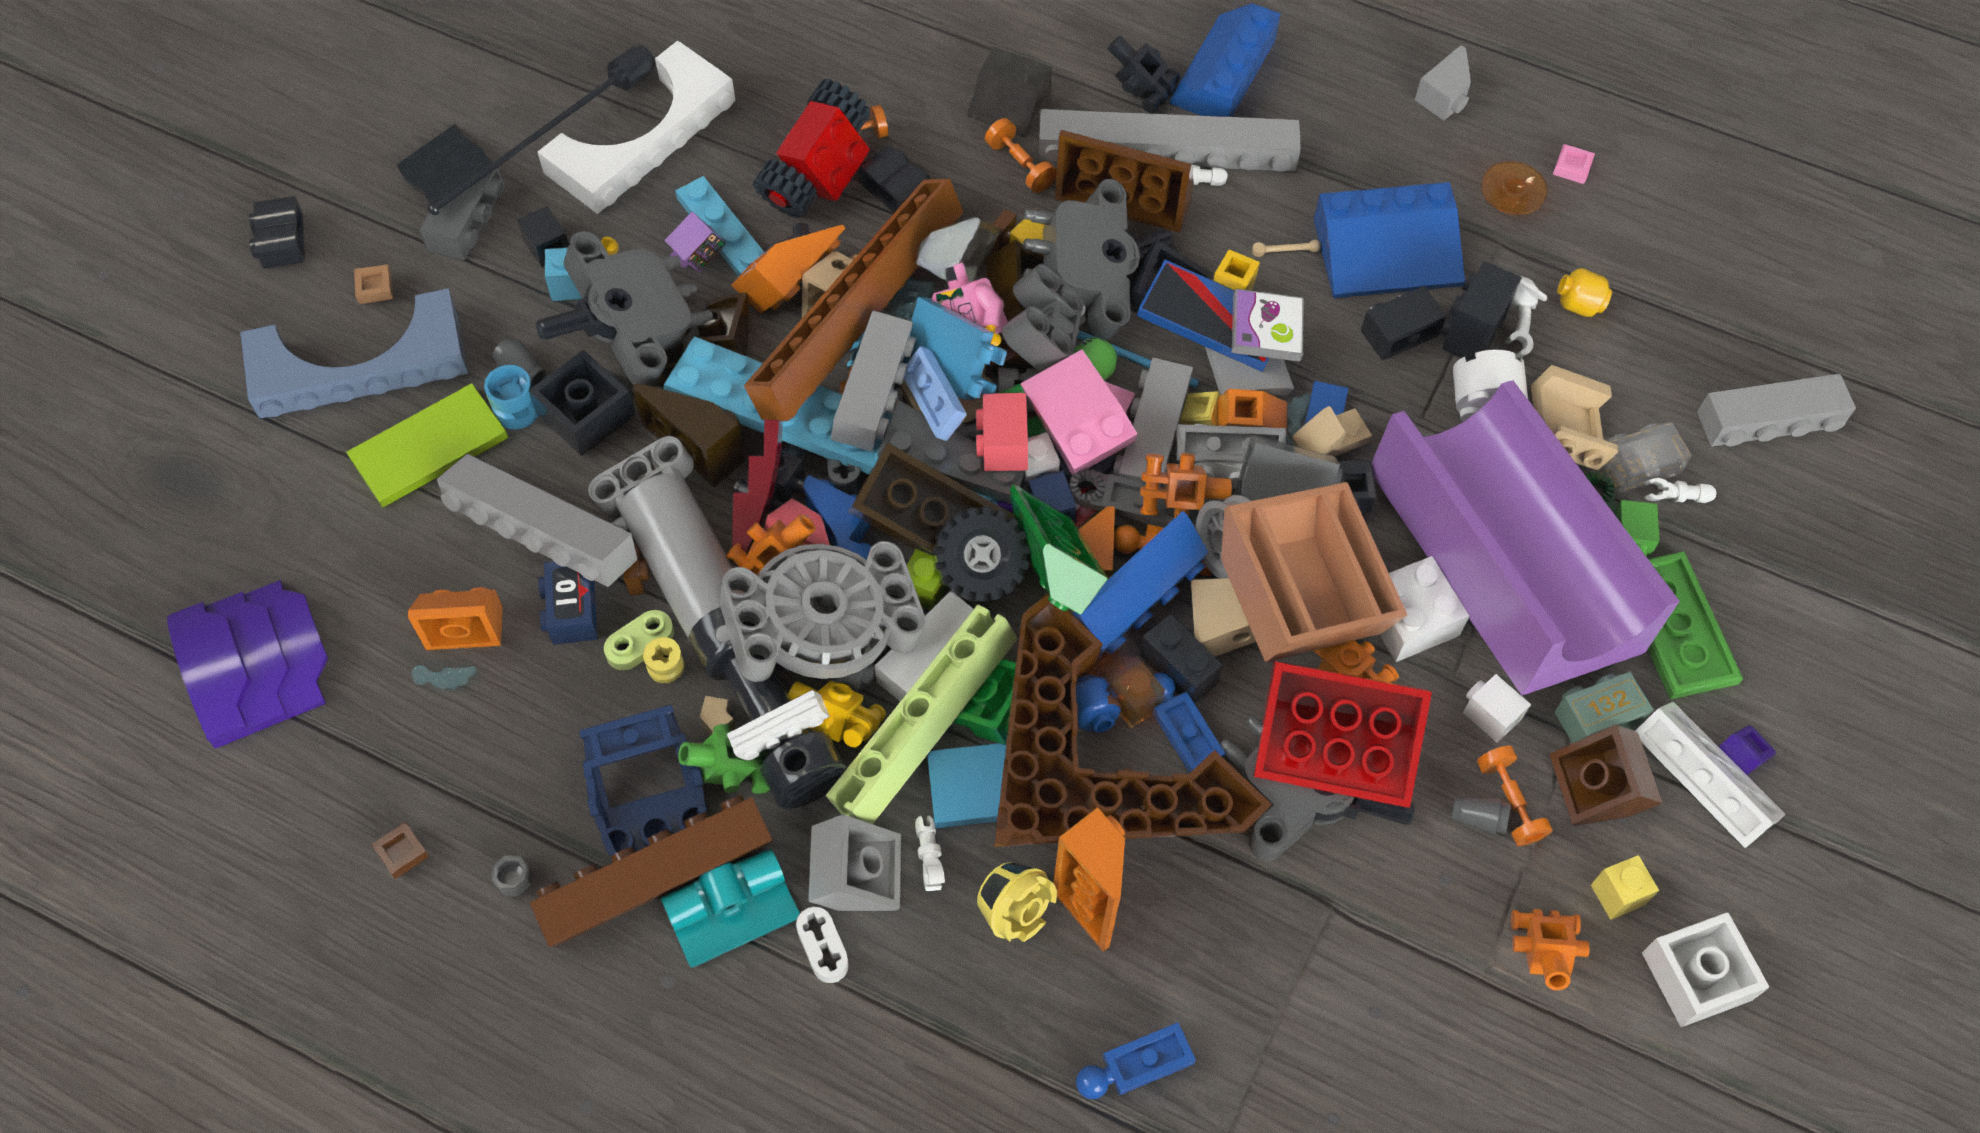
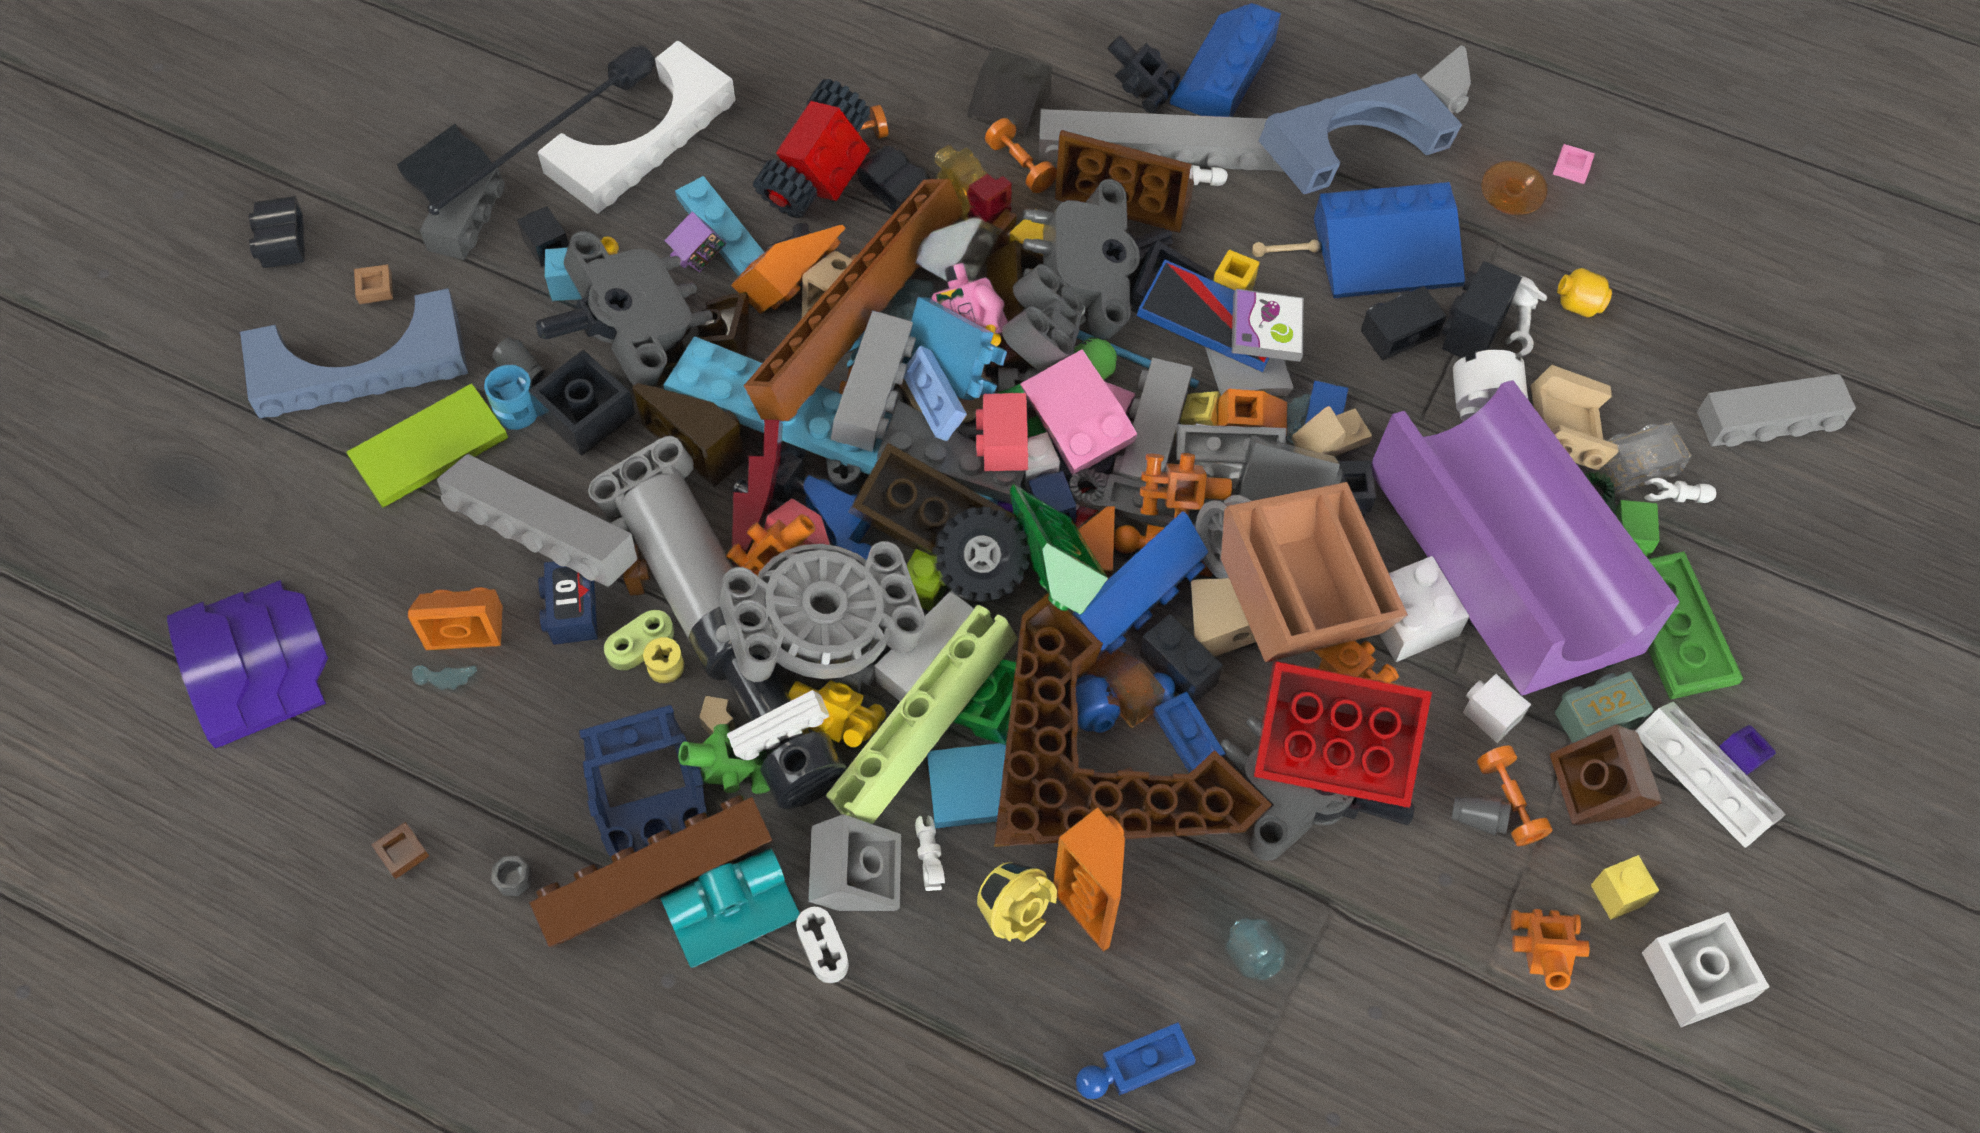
(976, 189): none -> hips
(1255, 948): none -> clear light blue head
(1401, 106): none -> sand blue arch

